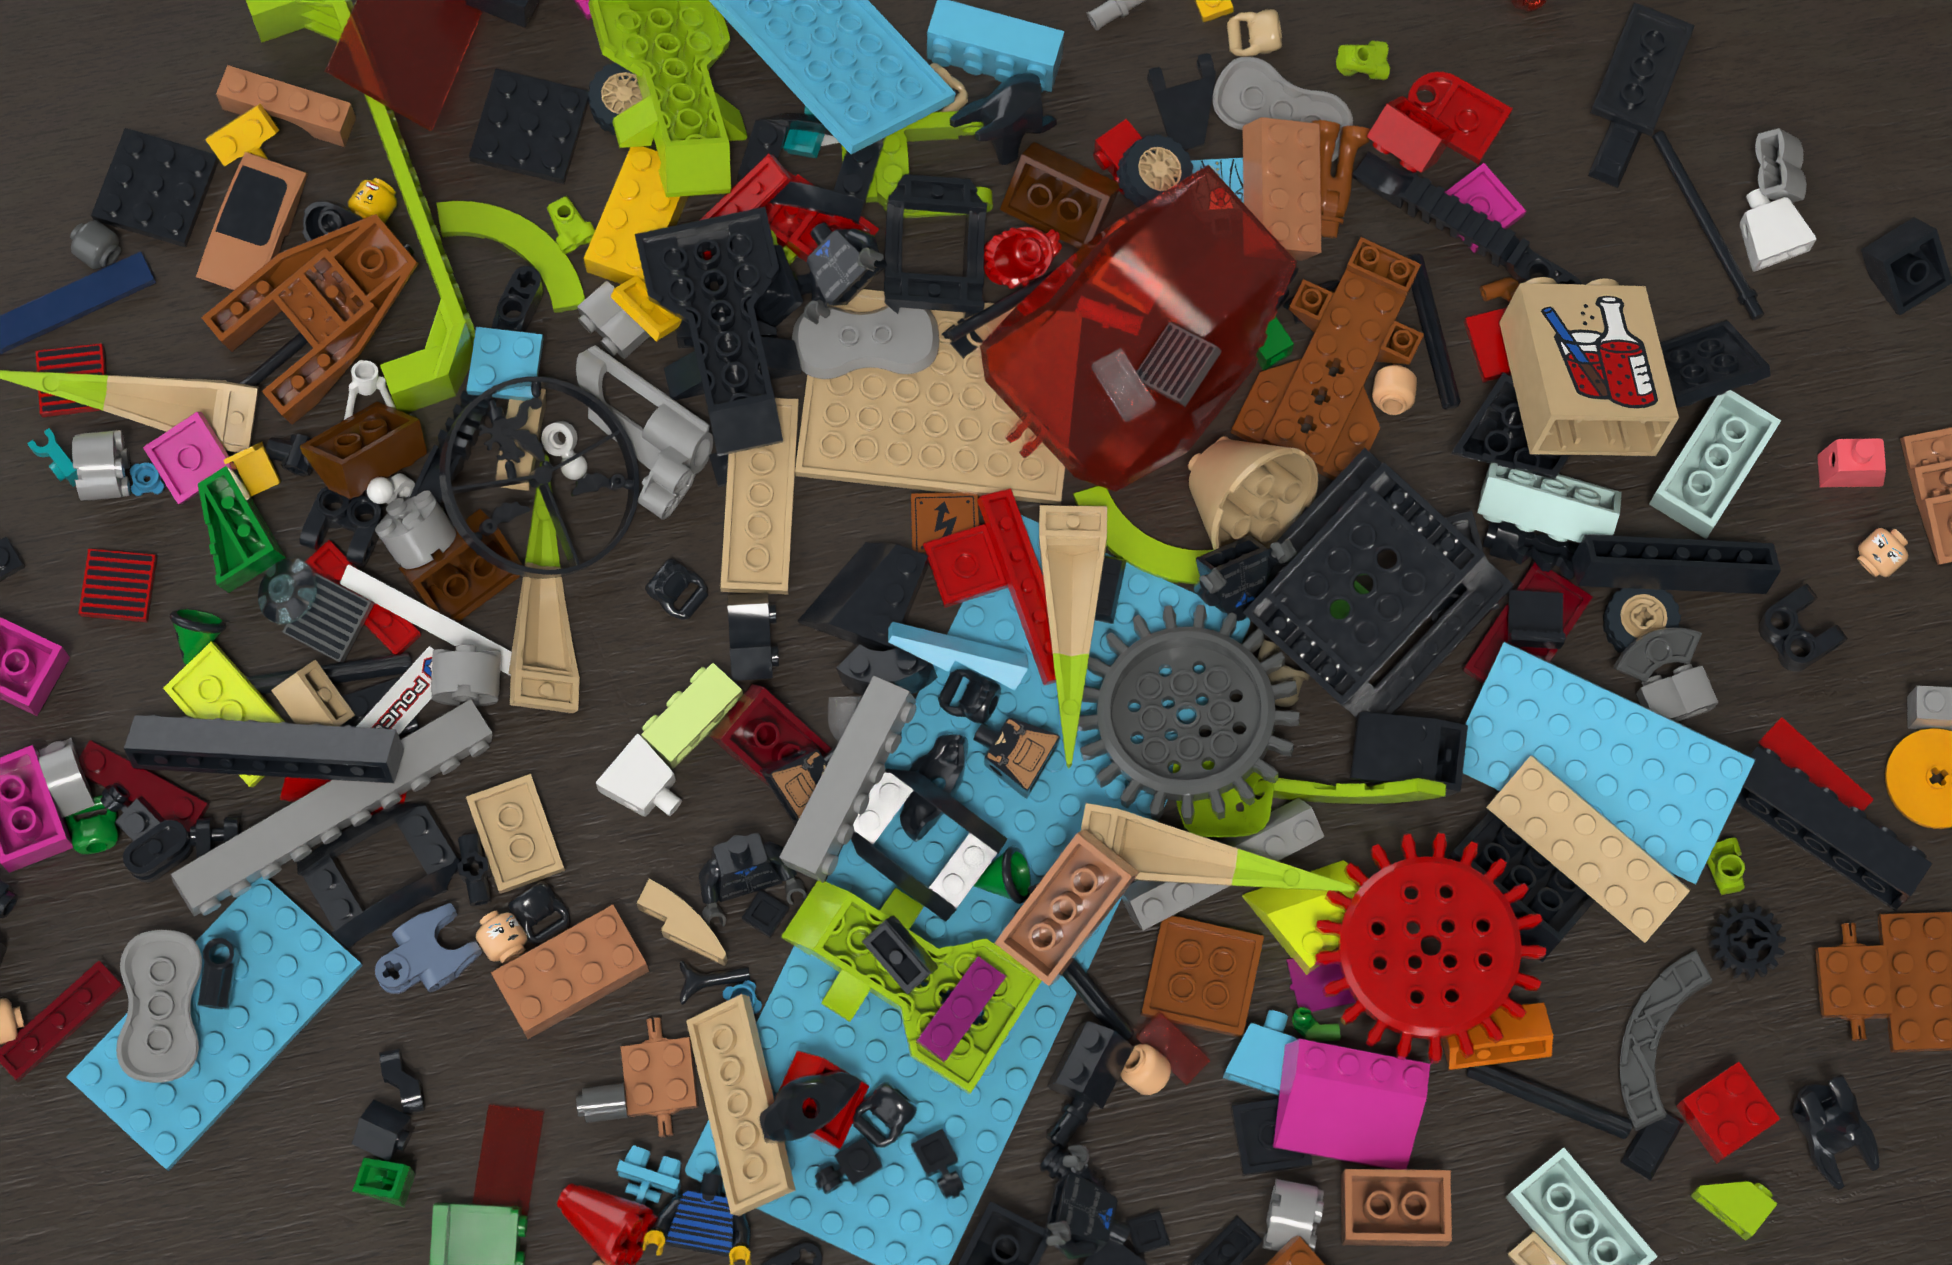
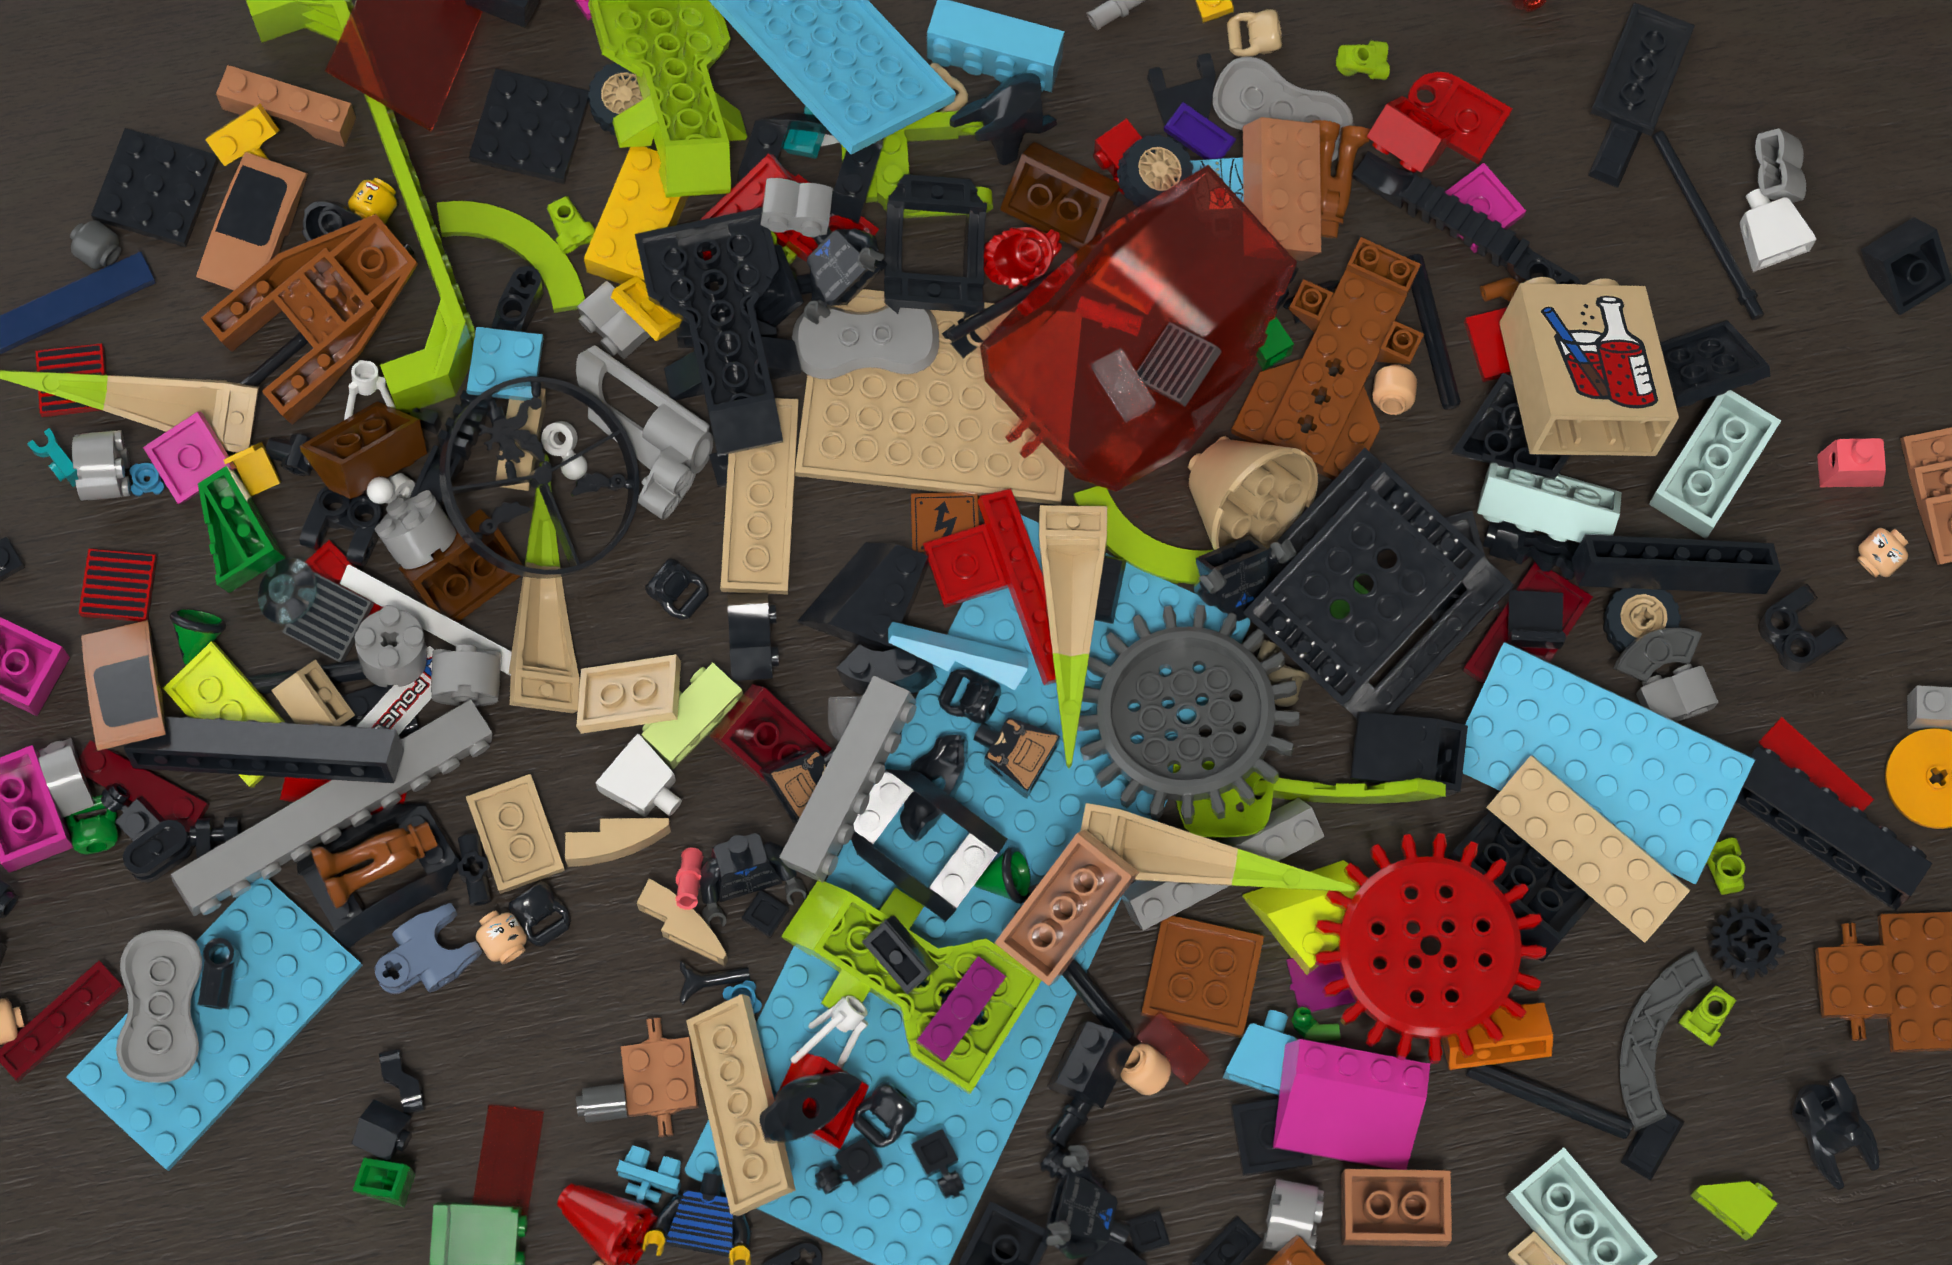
(123, 685): none -> slope
(390, 852): none -> dark orange piece
(391, 647): none -> light grey brick
(428, 419): none -> black tile
(570, 971): nougat brick -> none
(614, 841): none -> tan slope
(629, 694): none -> tan plate
(688, 878): none -> coral pin
(796, 207): none -> light grey brick
(847, 1015): none -> white plant
(1199, 133): none -> dark purple tile
(1703, 1022): none -> lime plate
(1727, 1112): red brick -> none

